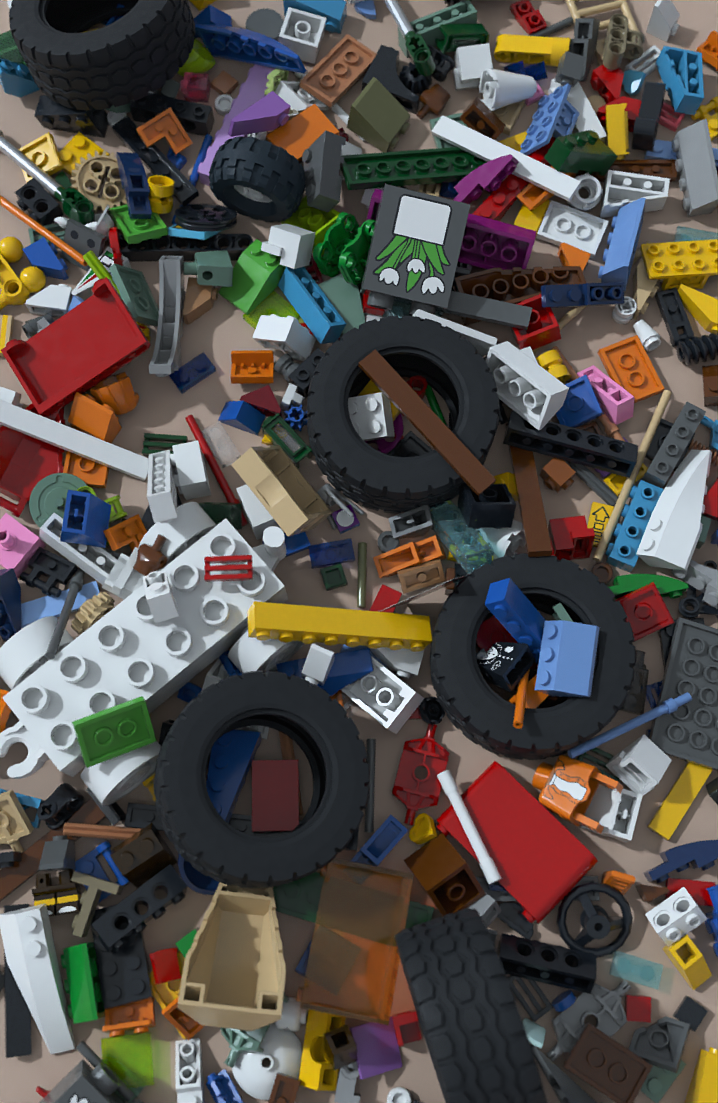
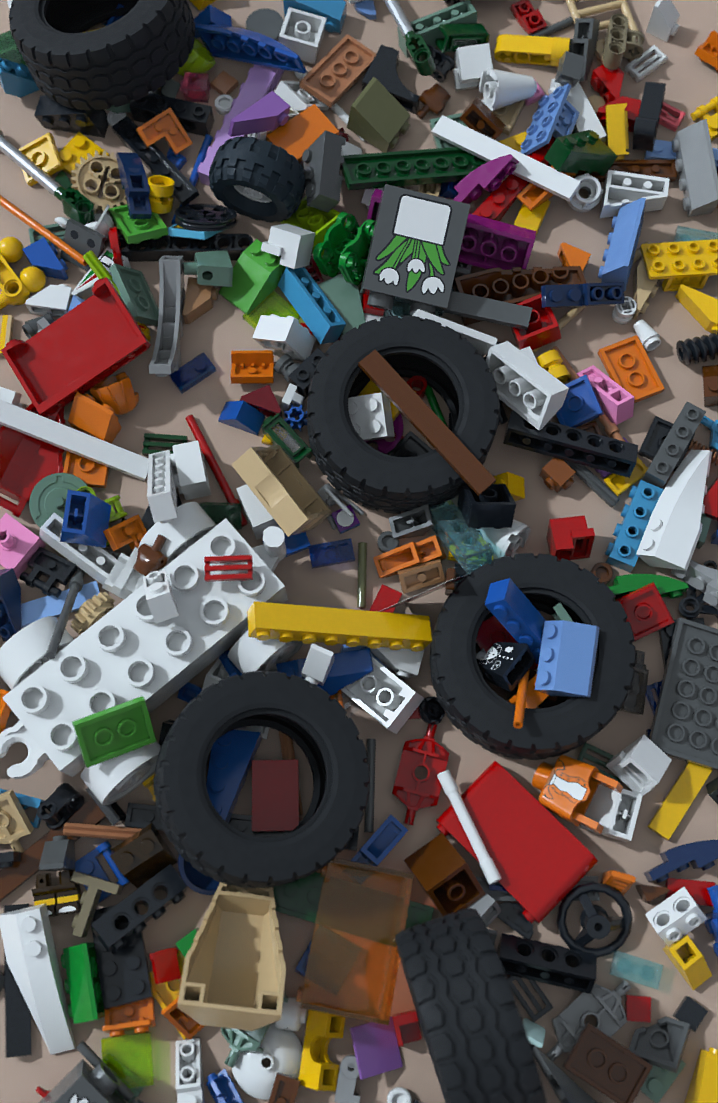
(41, 202): black brick -> none
(221, 444): clear plate -> none
(275, 78): yellowish green tile -> none
(333, 577): dark green tile -> none
(340, 1047): dark brown brick -> none
(413, 80): black gear -> none
(423, 829): yellow tile -> none
(530, 502): reddish brown tile -> none
(537, 71): clear blue slope -> none
(564, 1001): blue tile -> none
(572, 227): white plate -> none
(598, 519): tile -> none
(630, 481): tan piece -> none
(633, 81): medium azure tile -> none
(668, 706): medium blue bar -> none
(674, 315): black plate -> none
(683, 78): dark azure wedge -> none

